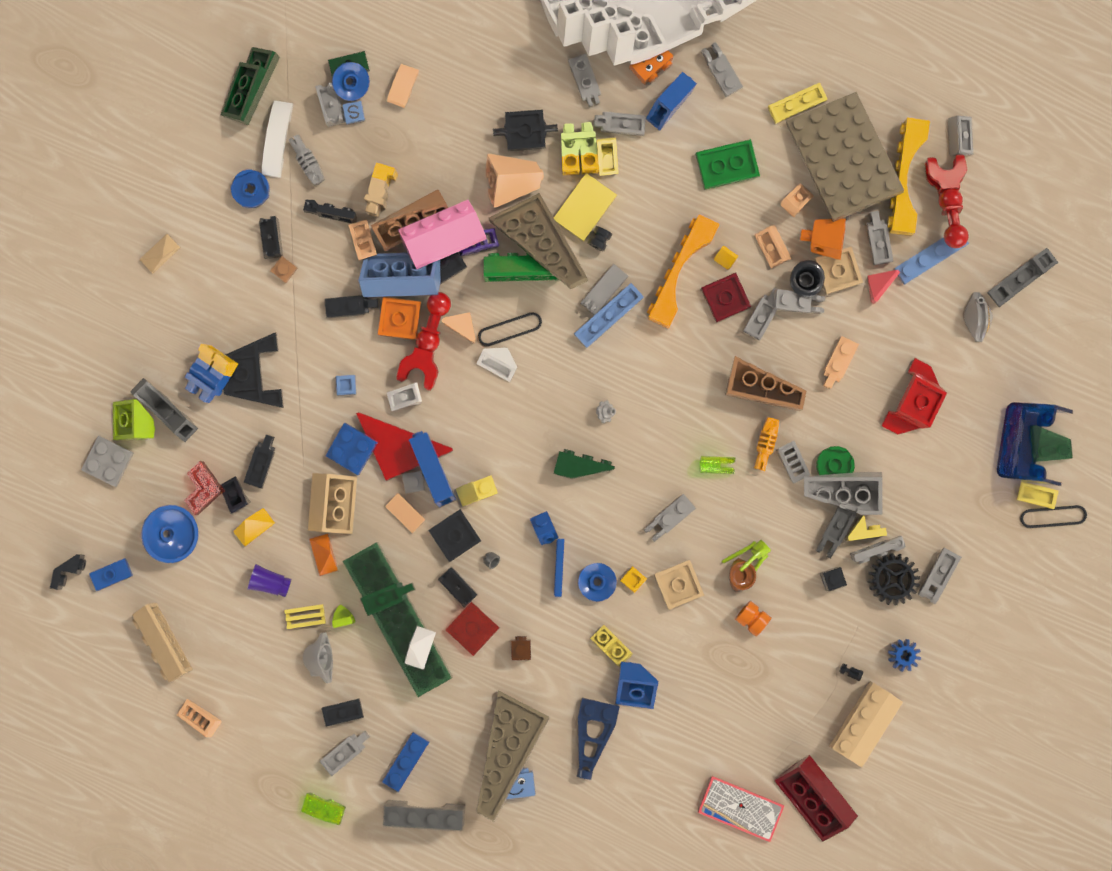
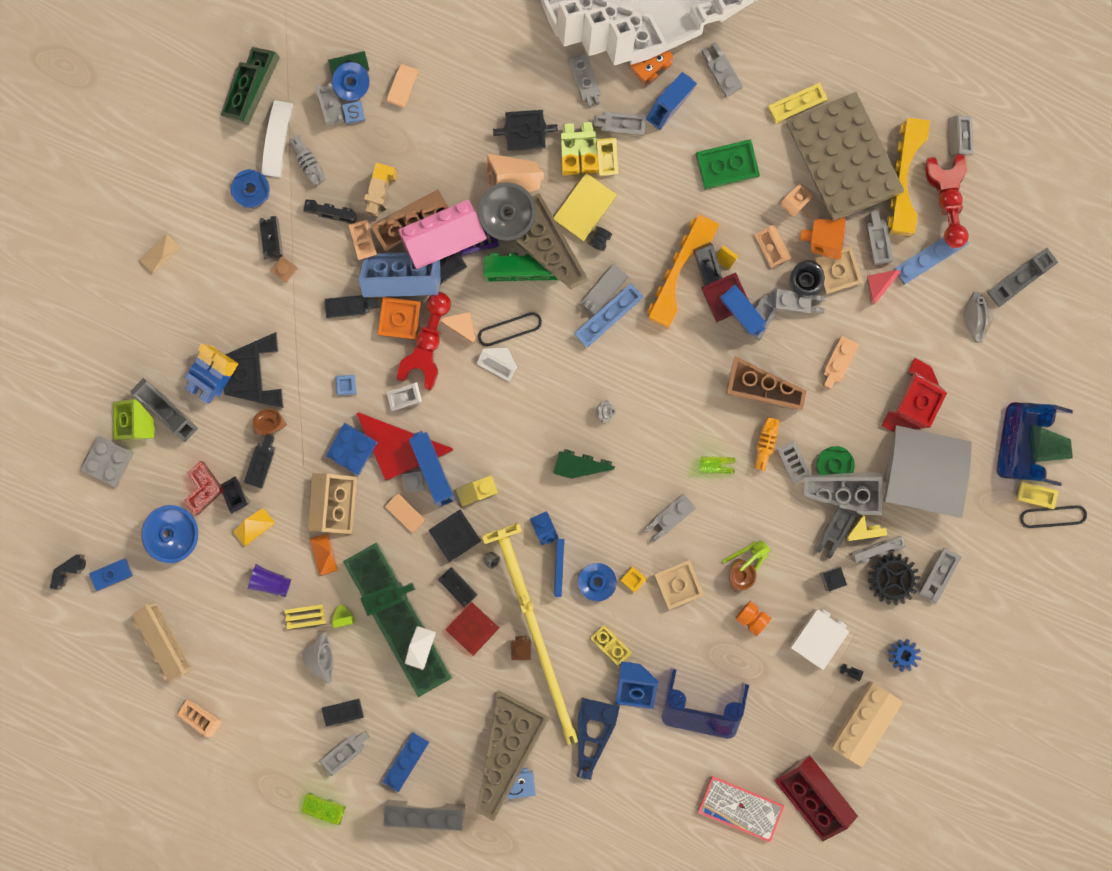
(268, 422): none -> dark orange piece
(502, 535): none -> light yellow piece
(503, 197): none -> dark grey dish
(677, 716): none -> clear blue windscreen
(707, 263): none -> black plate
(743, 311): none -> blue slope
(819, 638): none -> white brick
(928, 471): none -> light grey slope

